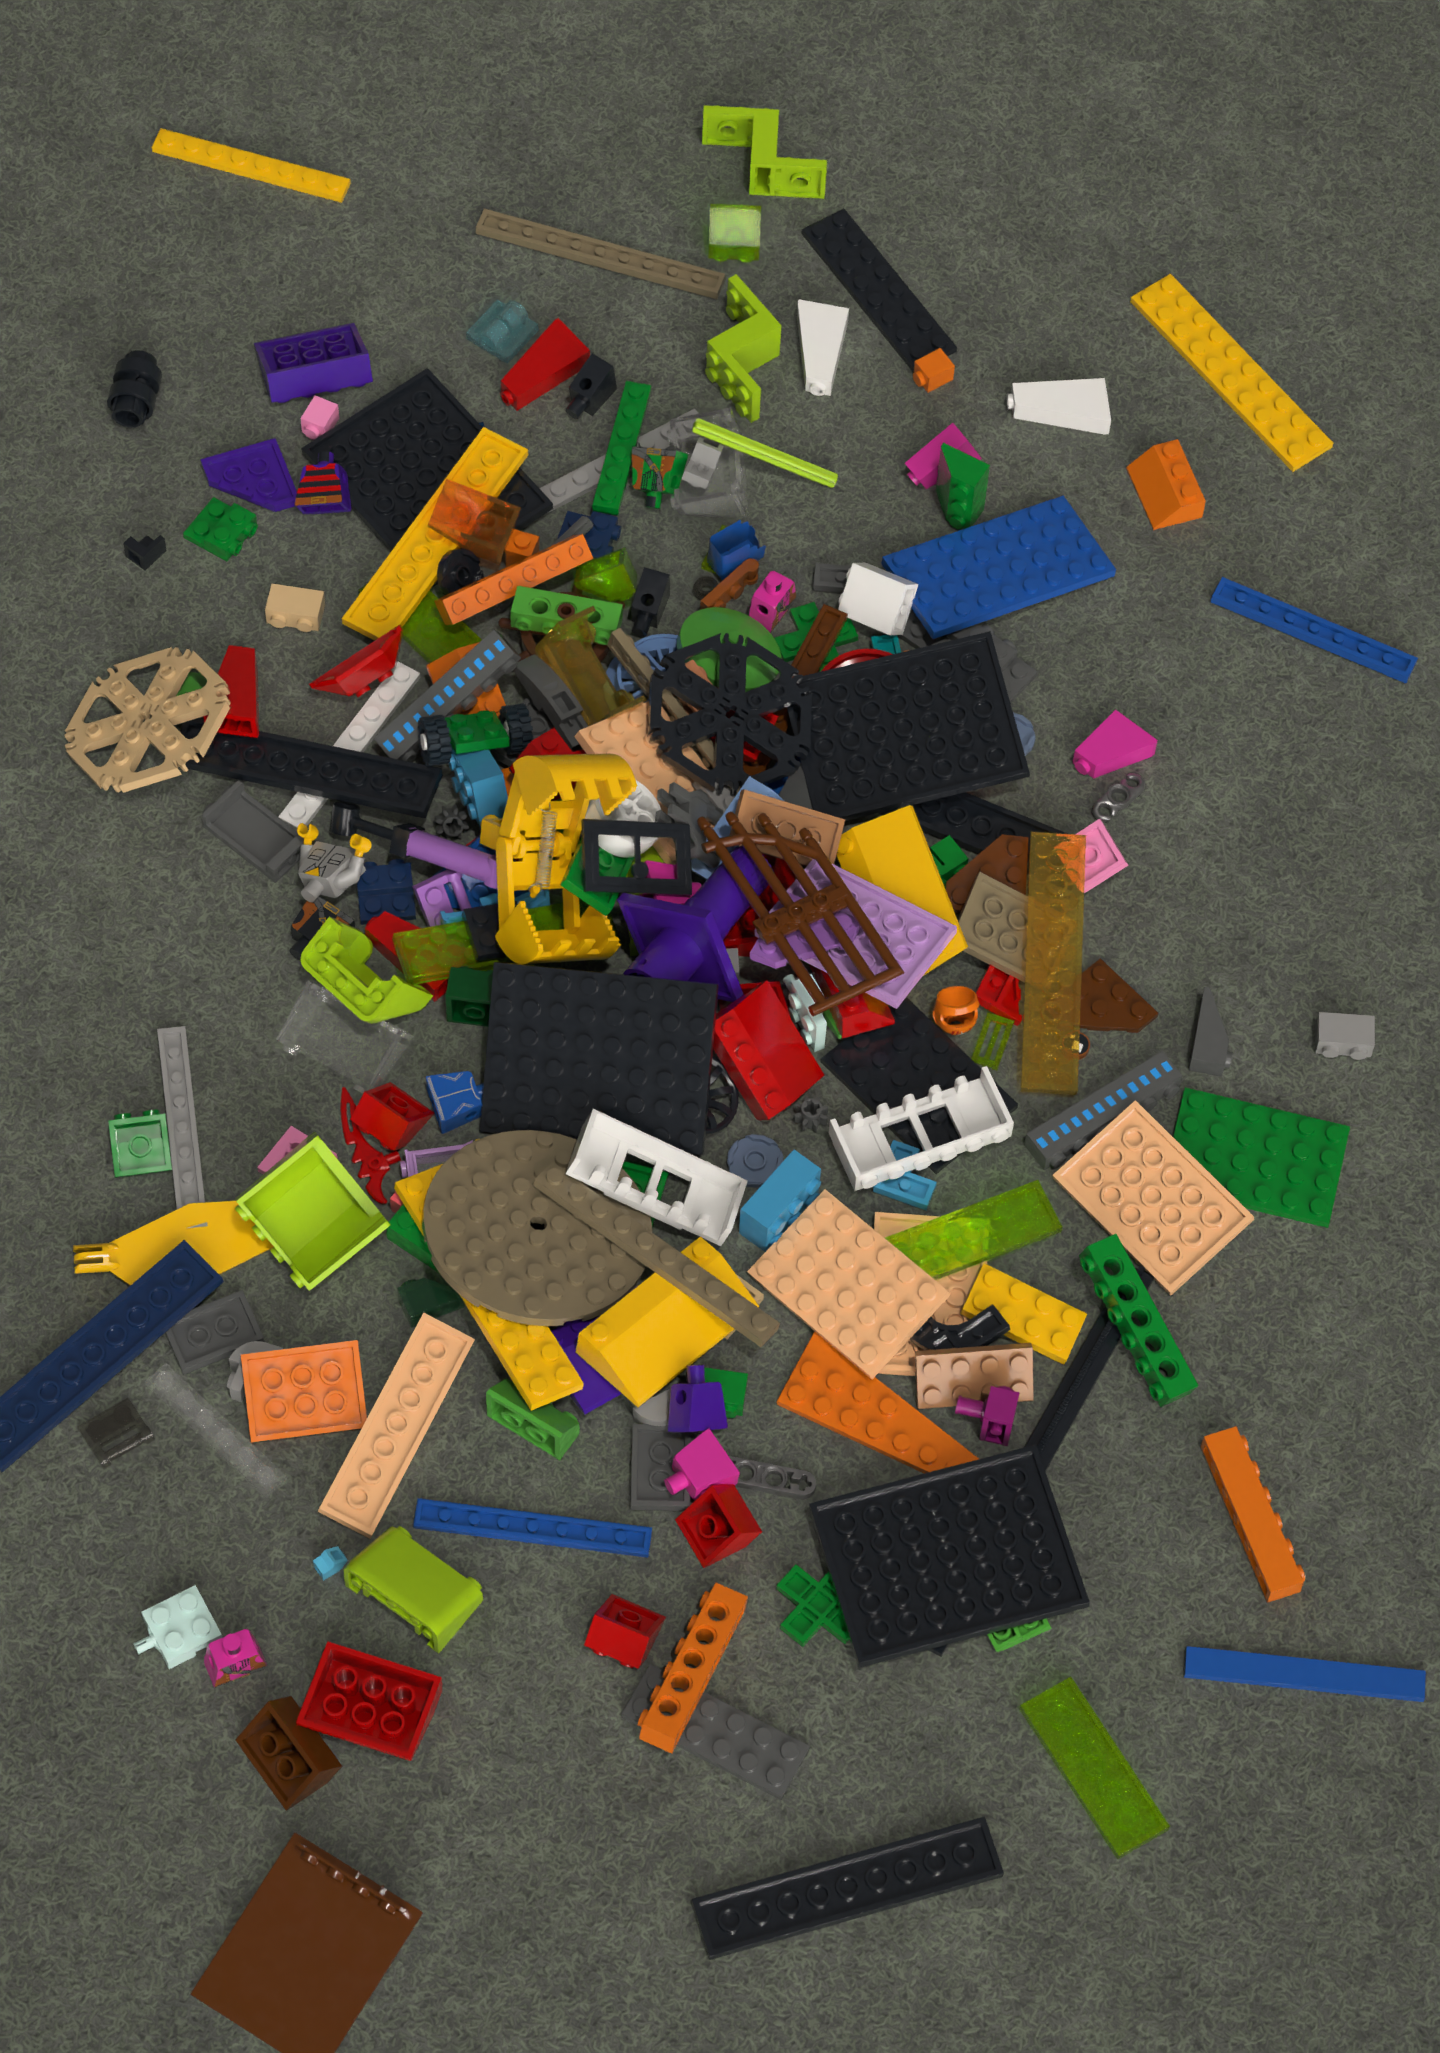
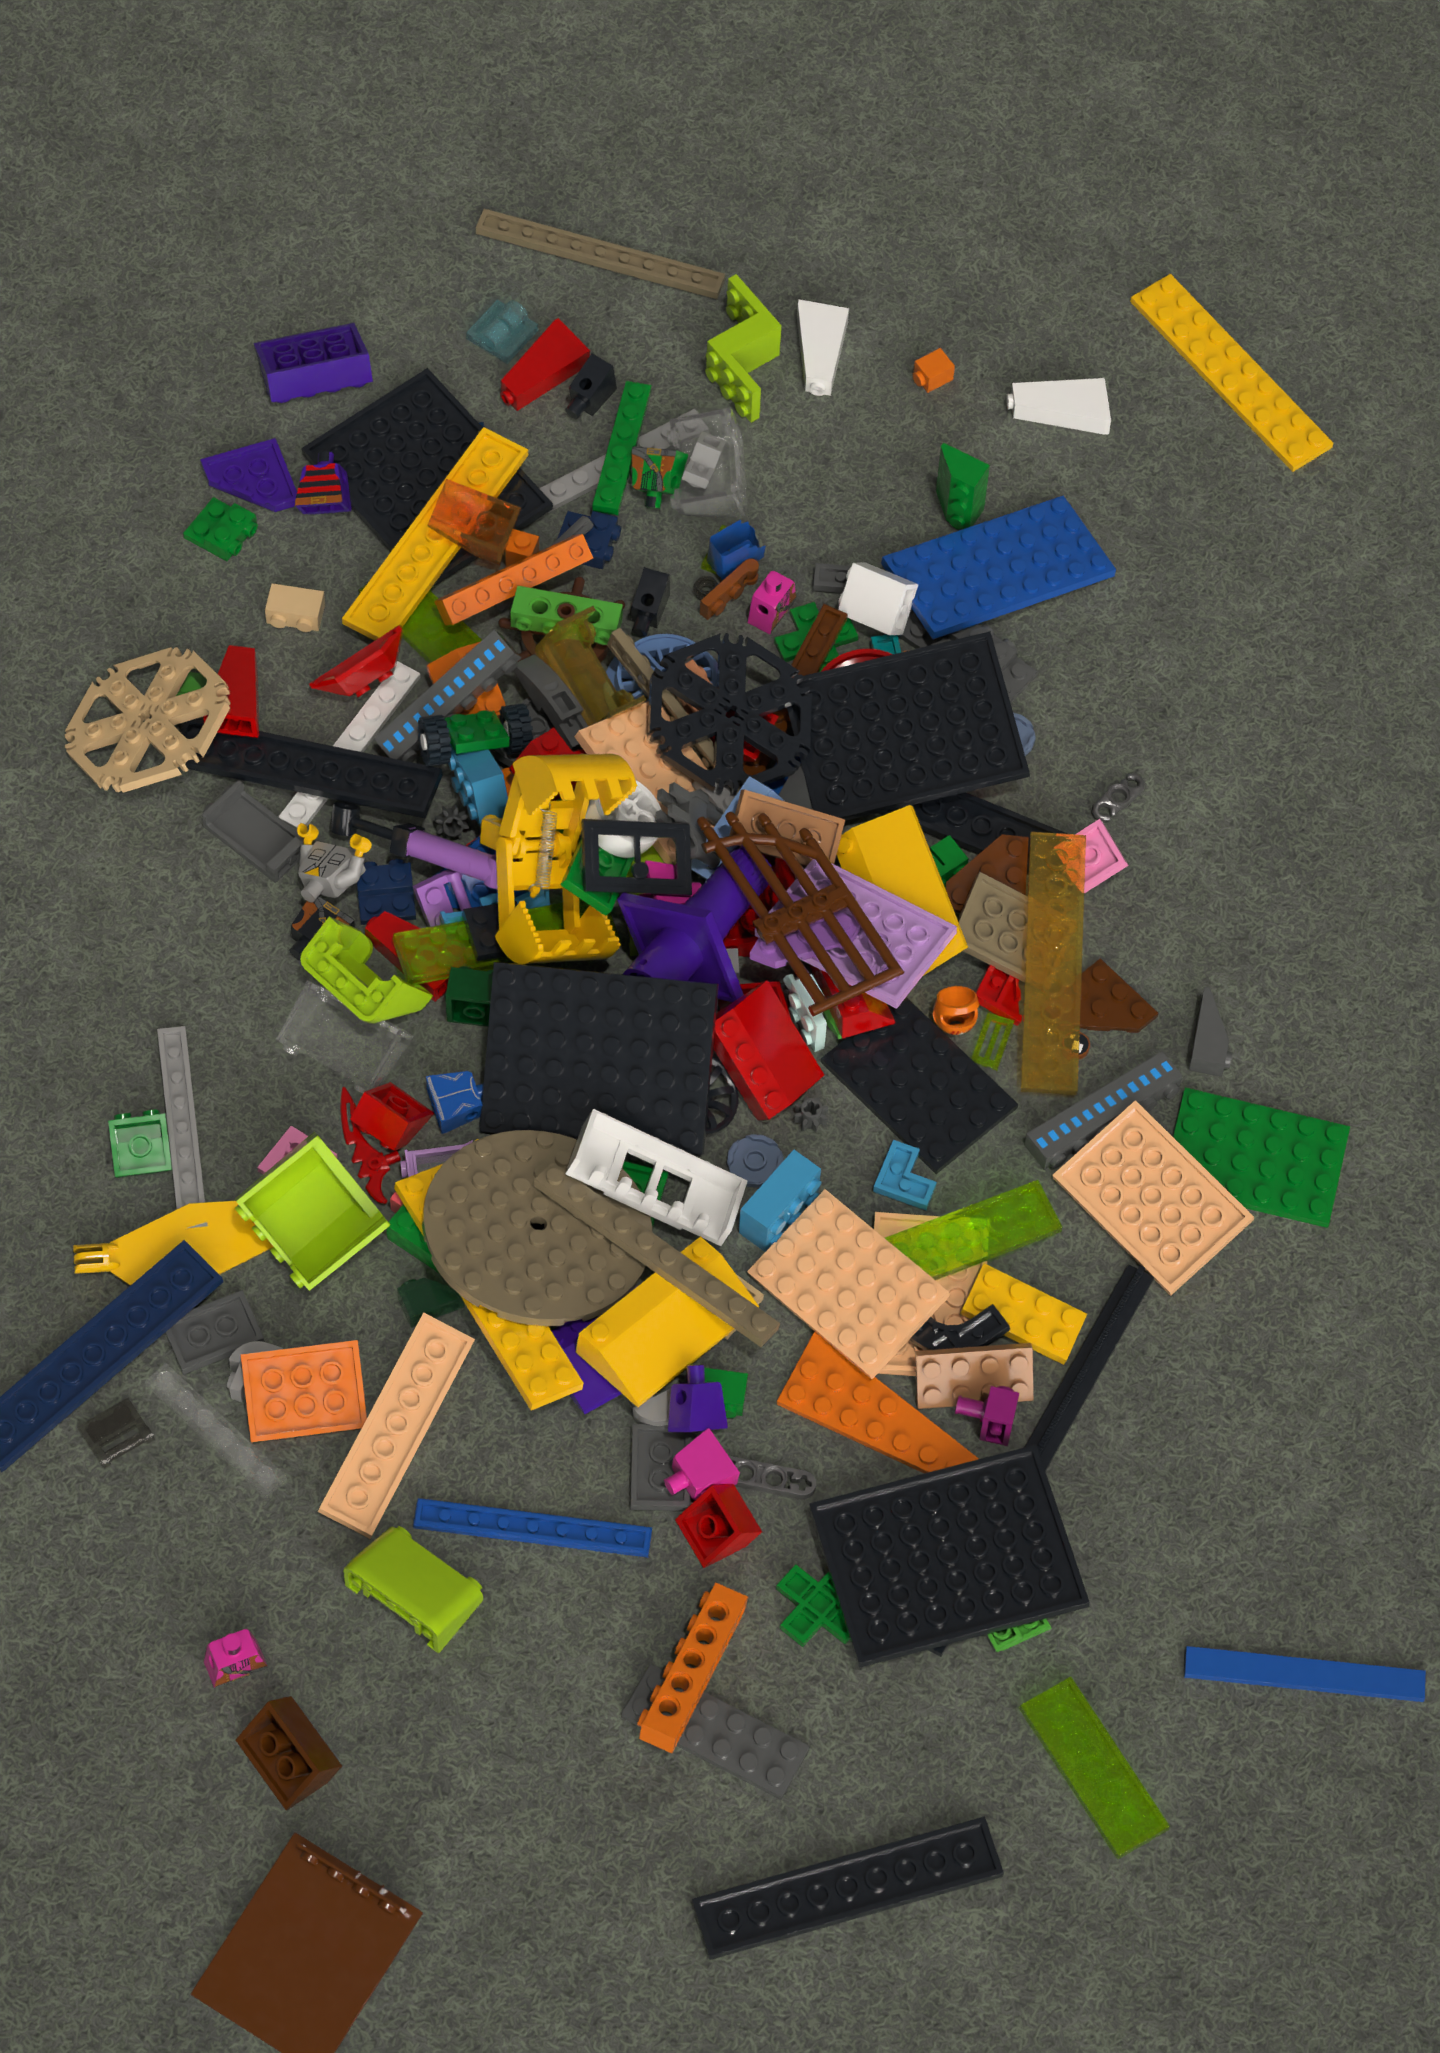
(134, 388): black piece -> none
(144, 552): black panel -> none
(179, 1627): light aqua plate -> none
(251, 165): yellow plate -> none
(319, 417): bright pink brick -> none
(329, 1562): medium azure piece -> none
(370, 1701): red slope -> none
(458, 570): black plate -> none
(543, 1426): bright green slope -> none
(608, 576): clear neon green slope -> none
(624, 1631): red slope -> none
(719, 620): bright green dish -> none
(734, 232): clear neon green slope -> none
(764, 453): lime axle -> none
(768, 173): lime bracket -> none
(877, 288): black plate -> none
(925, 462): dark pink slope -> none
(974, 1111): white window -> none
(1113, 746): dark pink slope -> none
(1139, 1304): green brick -> none
(1166, 485): orange slope -> none
(1252, 1514): orange brick -> none
(1314, 630): blue plate -> none
(1345, 1035): light grey brick -> none

